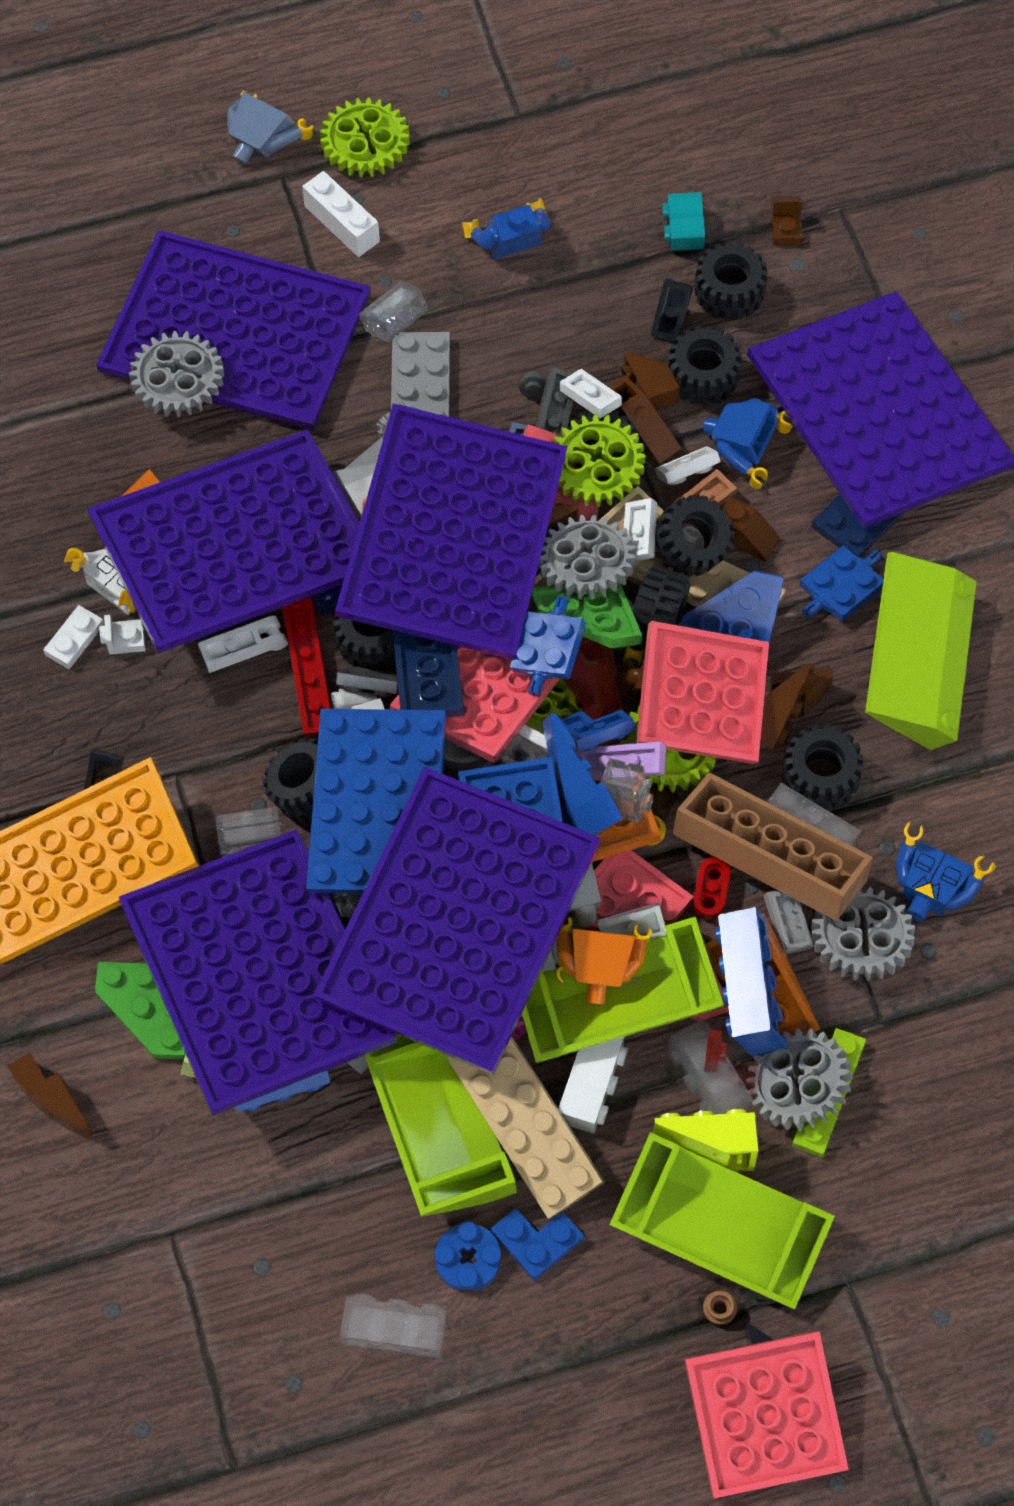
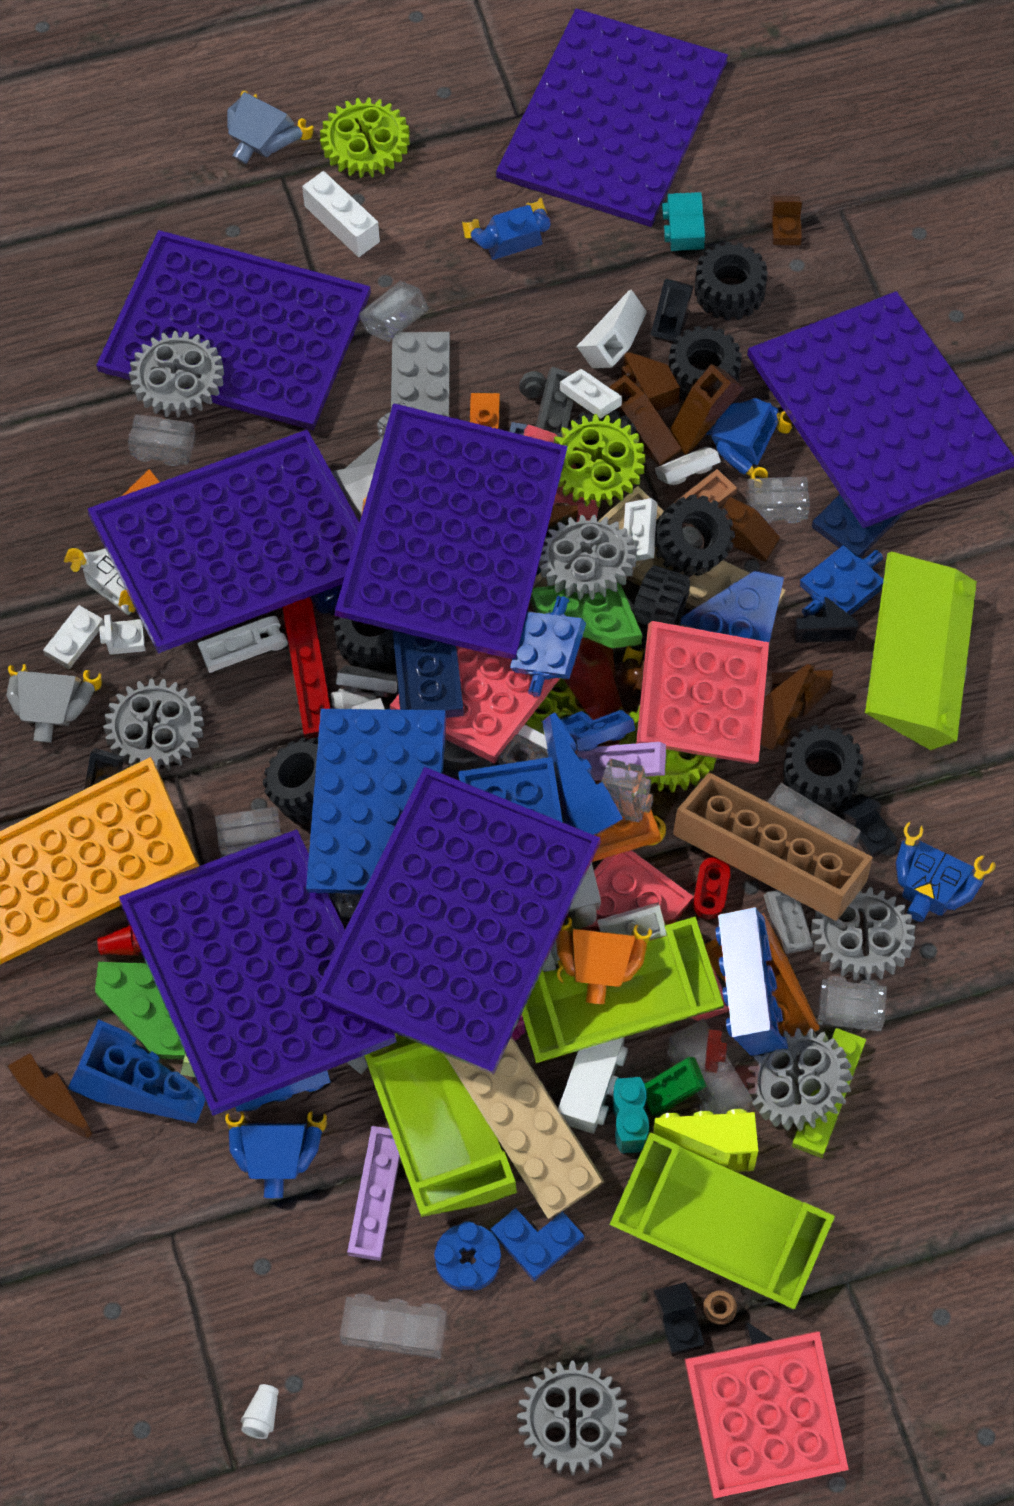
(49, 698): none -> light grey torso
(119, 943): none -> red cone
(127, 1076): none -> blue wedge
(161, 440): none -> clear brick
(181, 729): none -> light grey gear
(260, 1414): none -> white cone
(274, 1149): none -> blue torso
(375, 1196): none -> lavender plate
(485, 409): none -> orange plate
(542, 1417): none -> light grey gear
(612, 117): none -> dark purple plate
(614, 333): none -> white slope
(630, 1114): none -> teal brick
(674, 1086): none -> green plate
(679, 1318): none -> black slope
(704, 406): none -> reddish brown slope
(779, 498): none -> clear brick
(832, 627): none -> black slope
(852, 1004): none -> clear brick
(865, 815): none -> black slope

